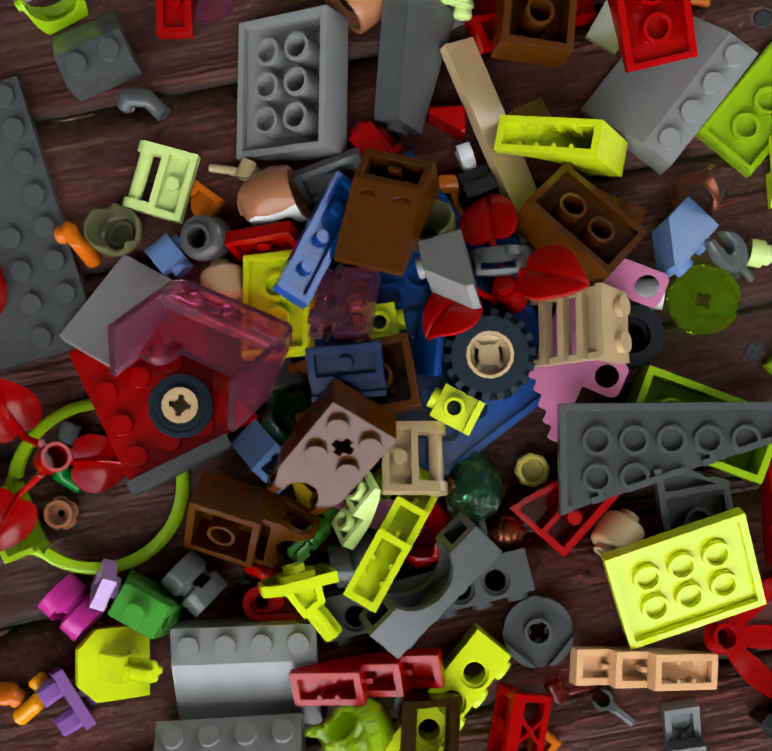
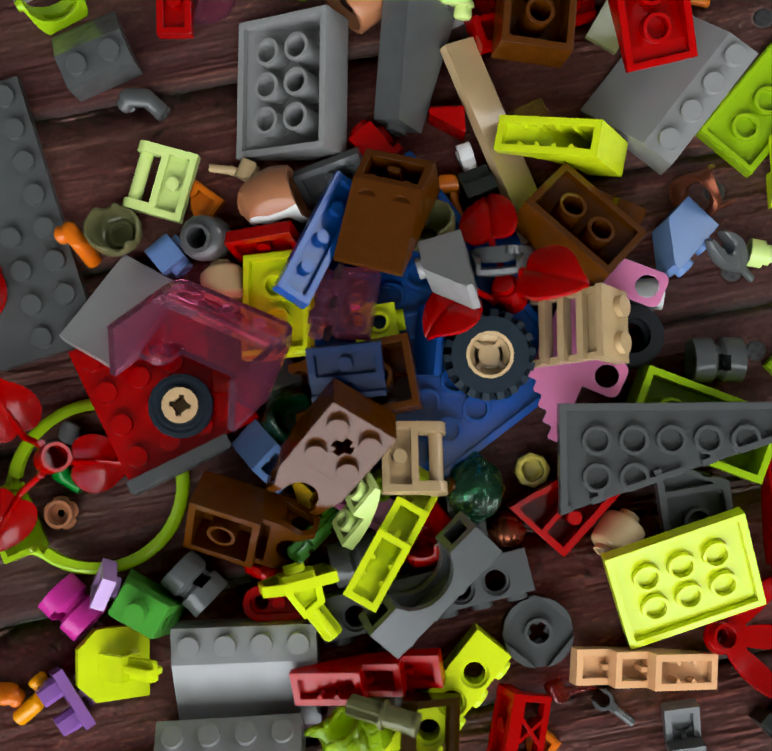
(383, 714): none -> olive axle
(469, 412): neon yellow brick -> none
(720, 359): none -> dark grey wheel
(723, 304): clear neon green plate -> none

